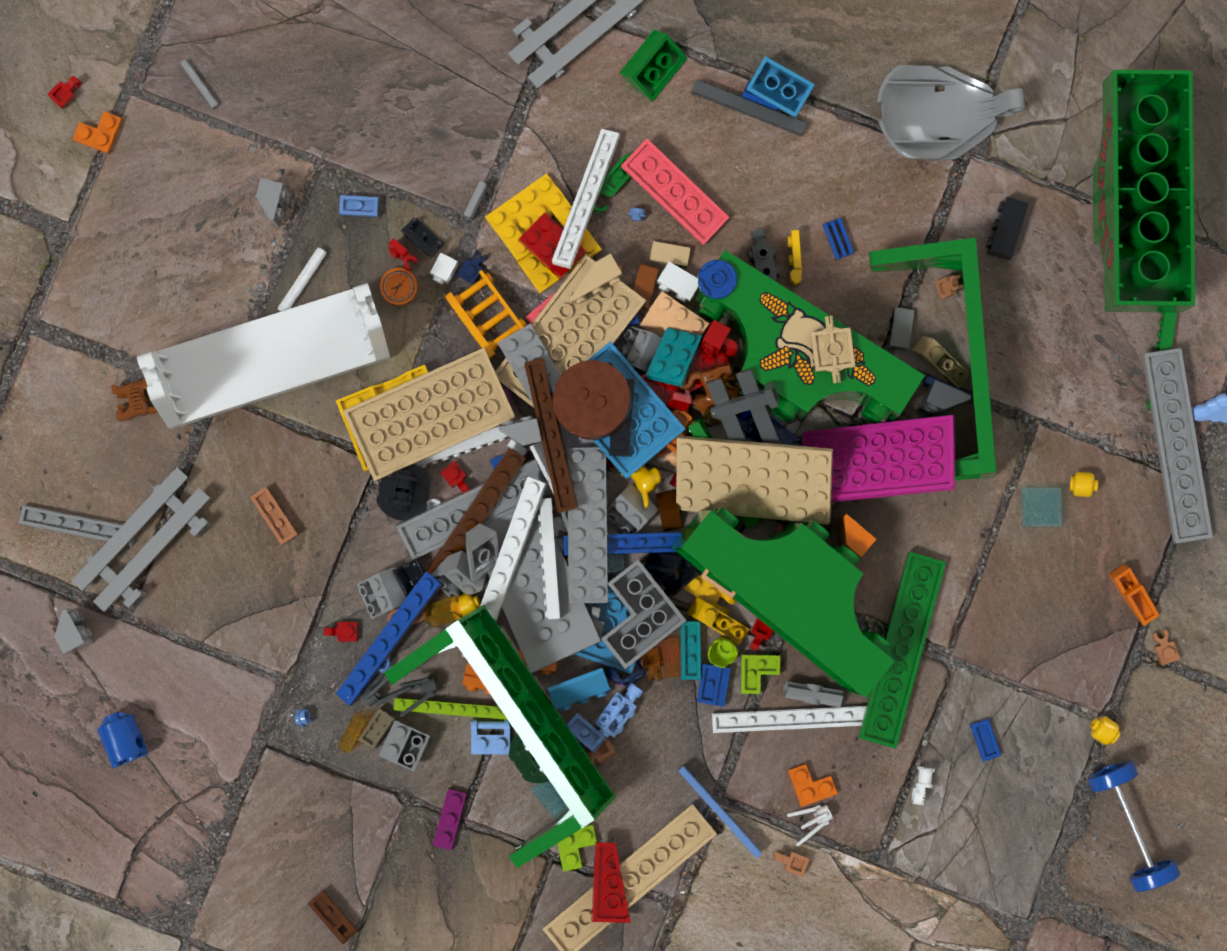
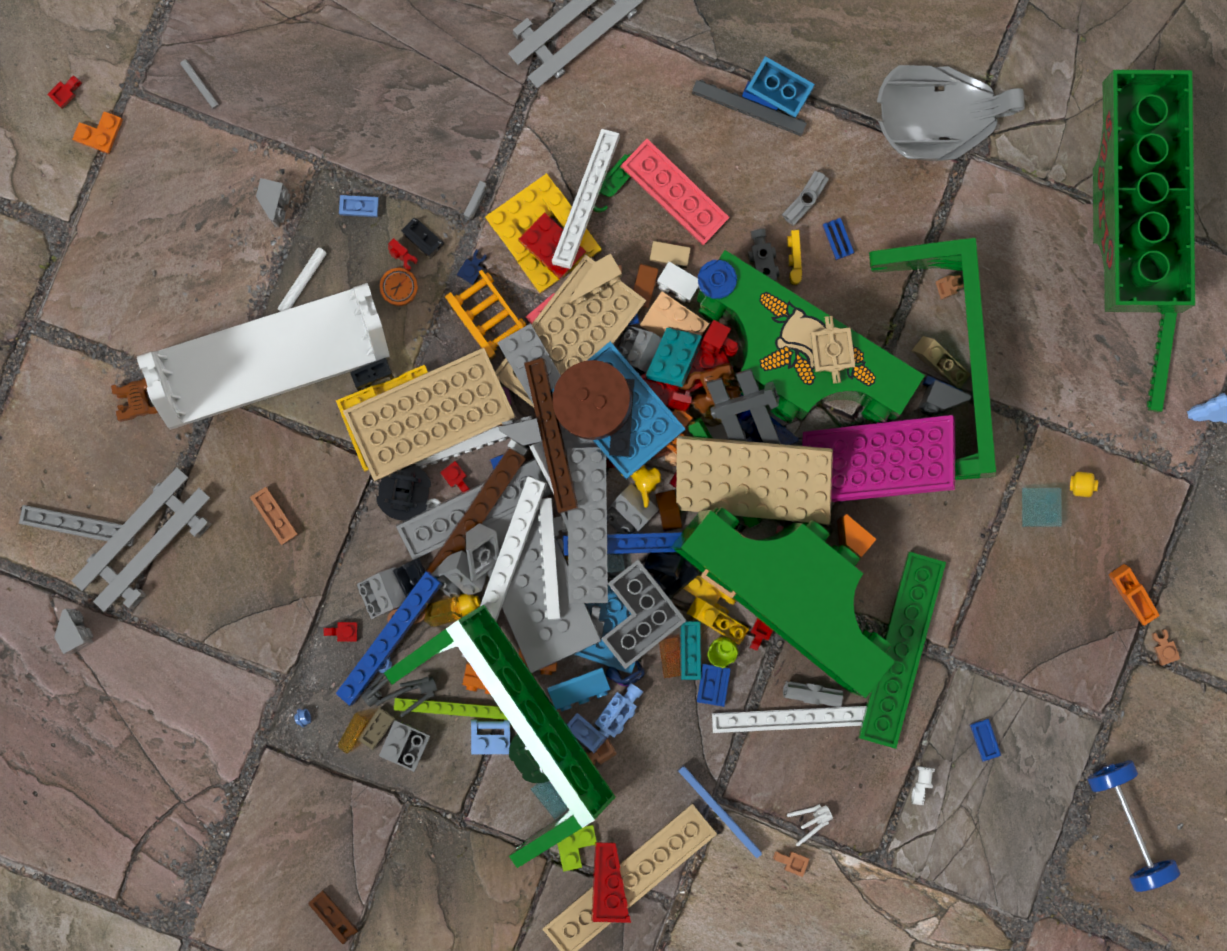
(121, 739): blue cylinder -> none
(371, 373): none -> black hinge
(444, 269): white brick -> none
(449, 819): magenta plate -> none
(637, 214): medium blue plate -> none
(653, 64): green slope -> none
(653, 660): clear orange plate -> none
(753, 667): lime plate -> none
(799, 207): none -> light grey piece
(808, 790): orange plate -> none
(901, 328): light grey slope -> none
(1006, 228): black brick -> none
(1105, 730): yellow head -> none
(1177, 445): light grey plate -> none

